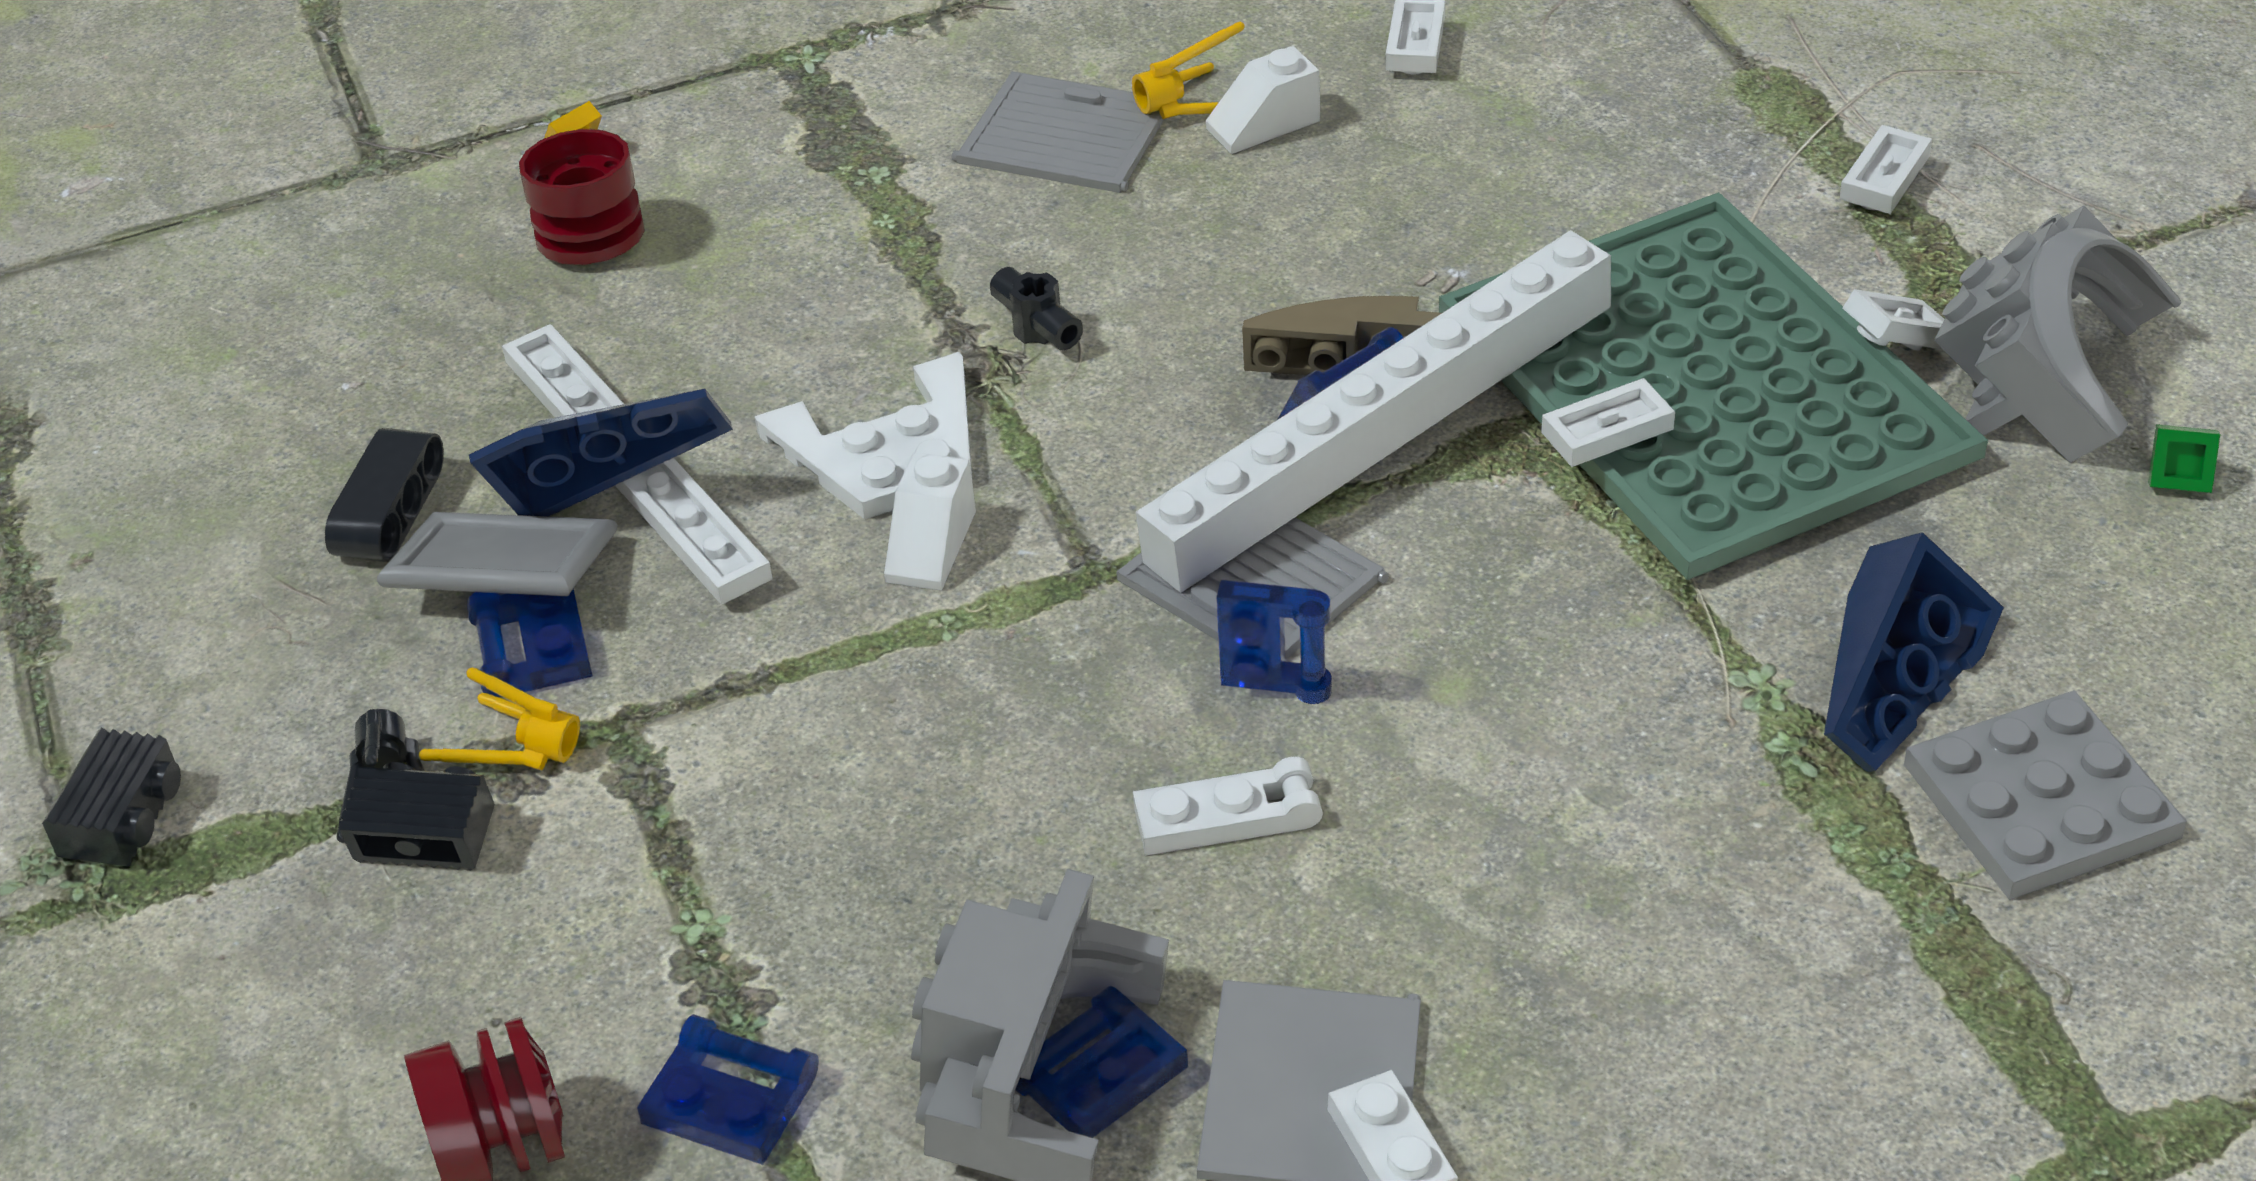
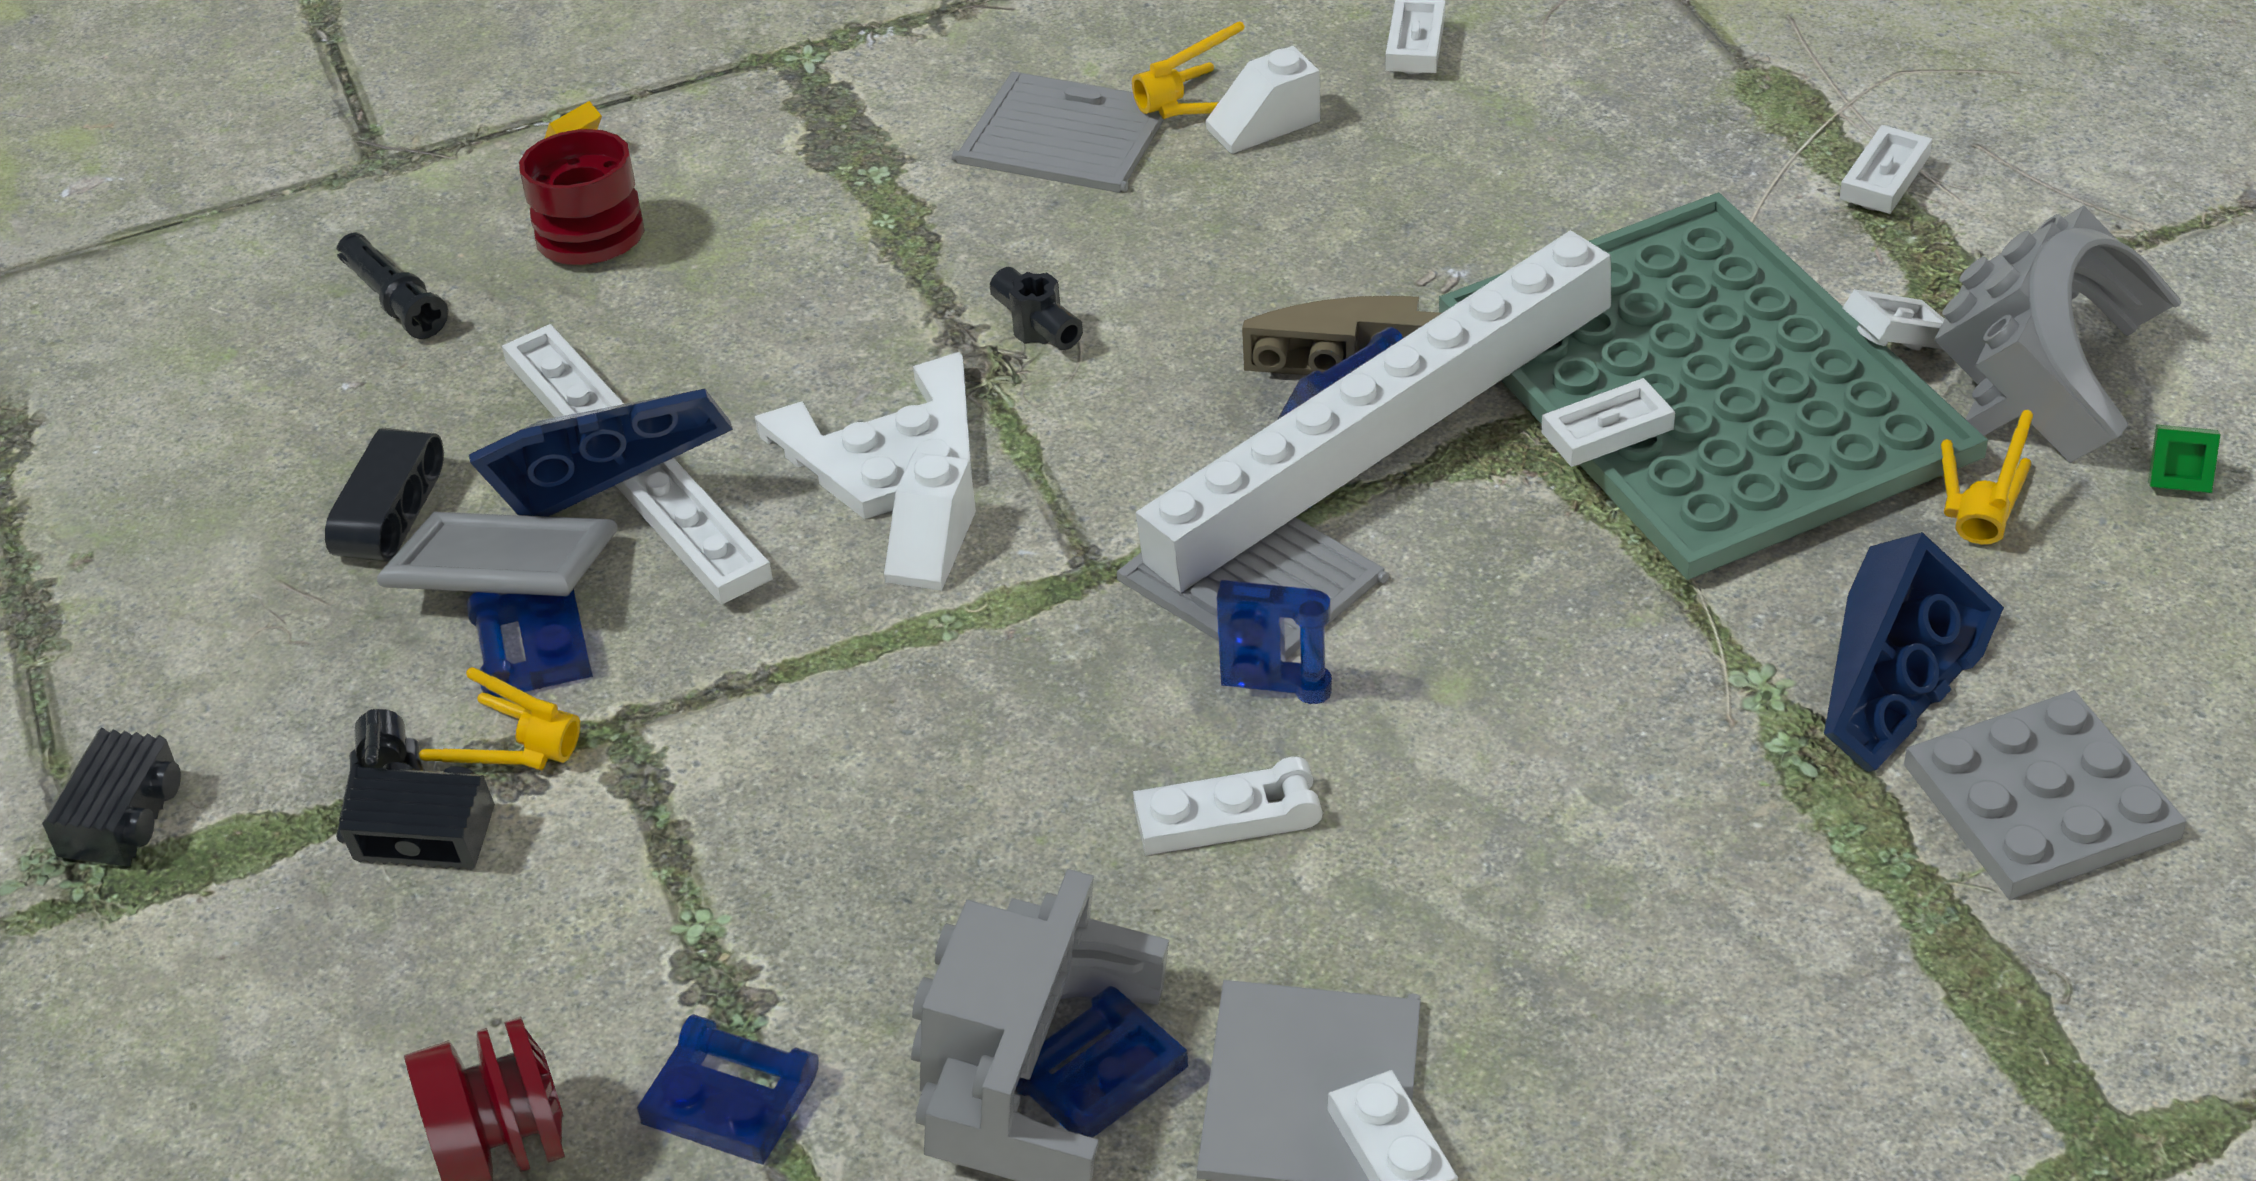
(400, 293): none -> black pin
(1987, 504): none -> yellow plant

